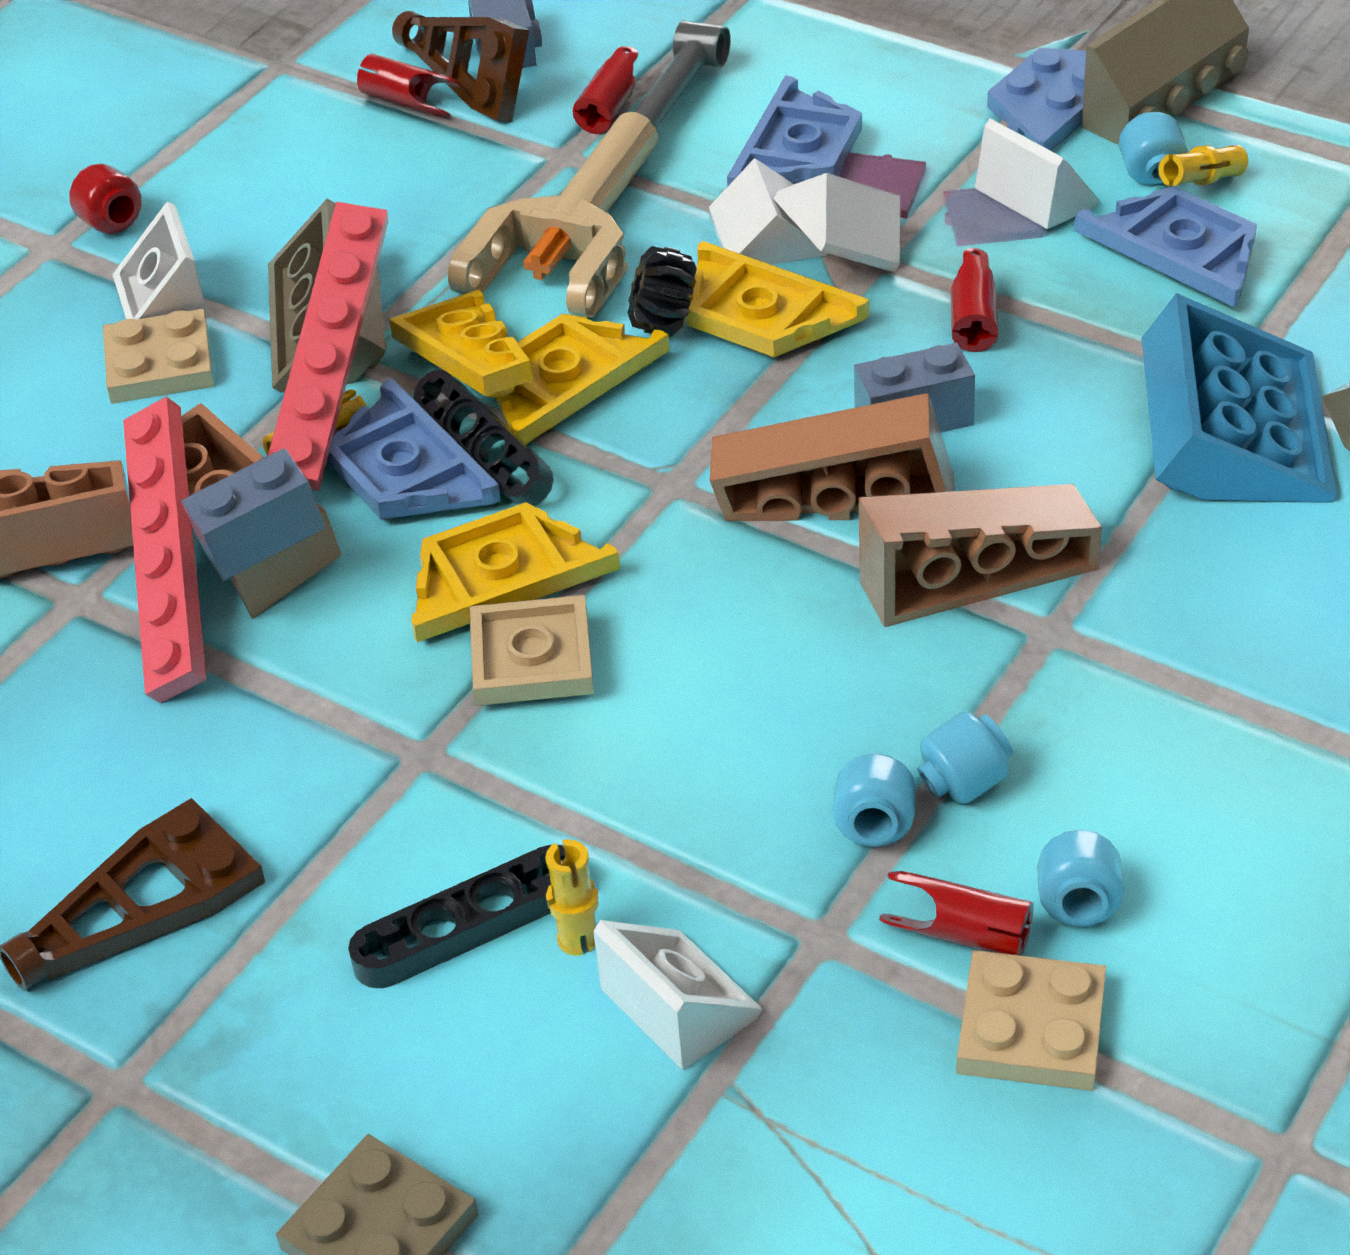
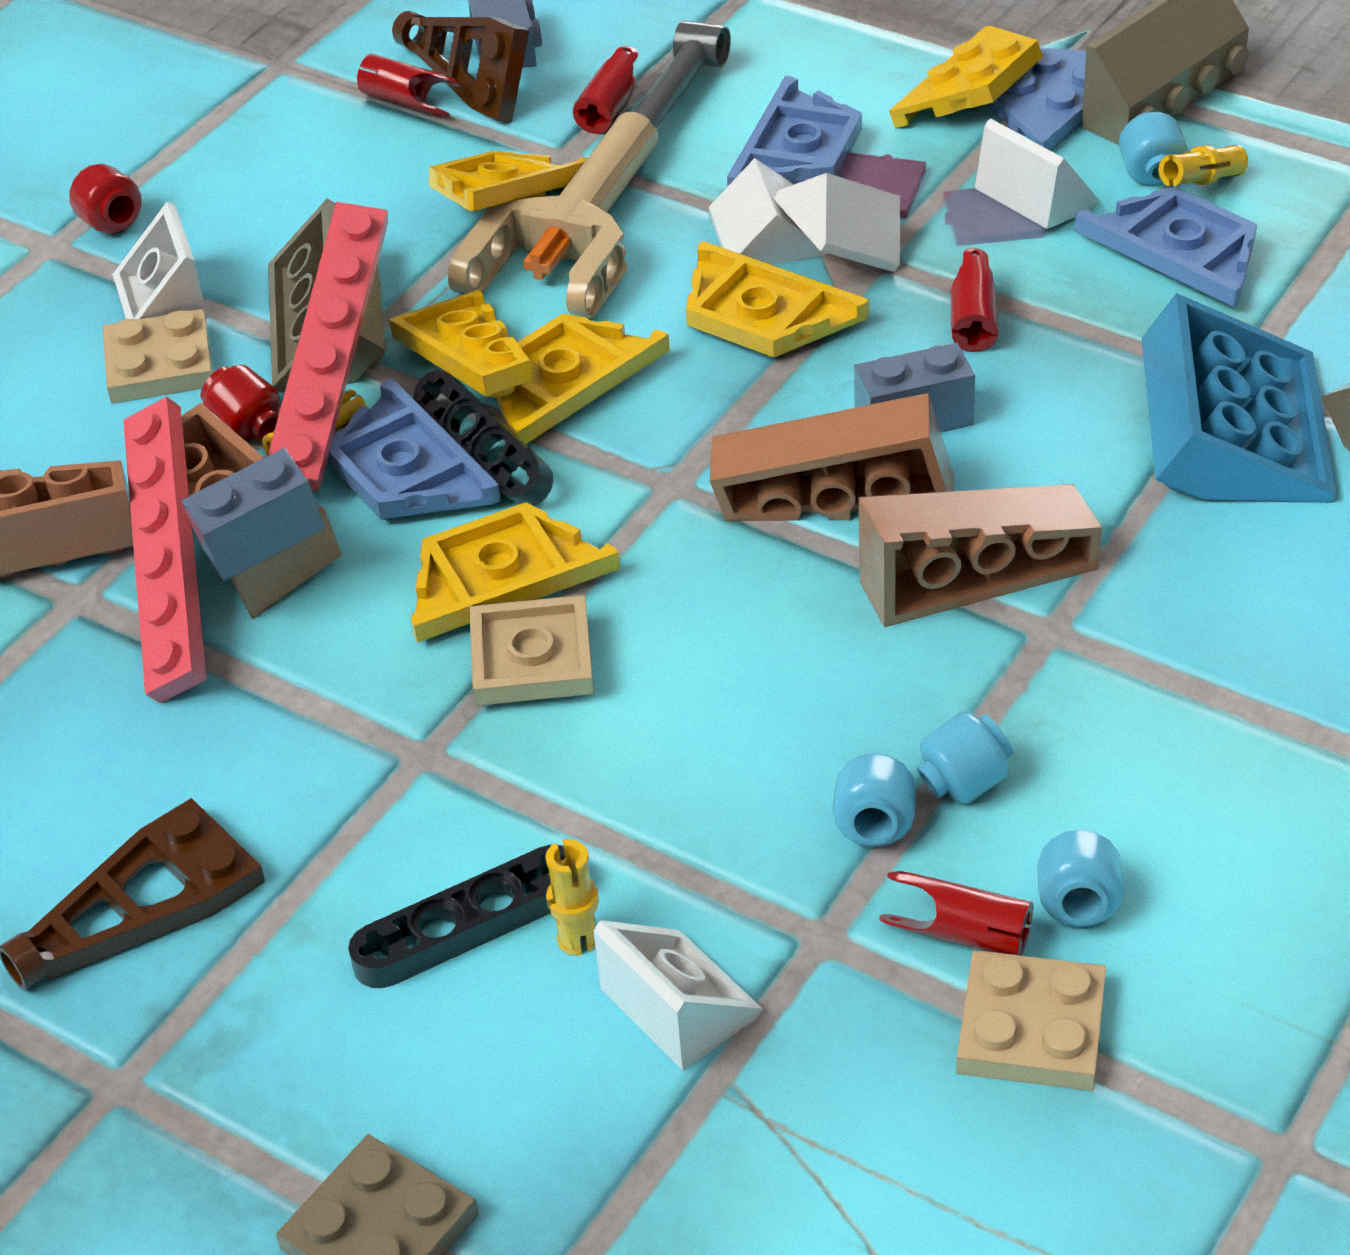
(242, 401): none -> red head
(499, 178): none -> yellow wing
(662, 290): black gear -> none
(972, 75): none -> yellow wing

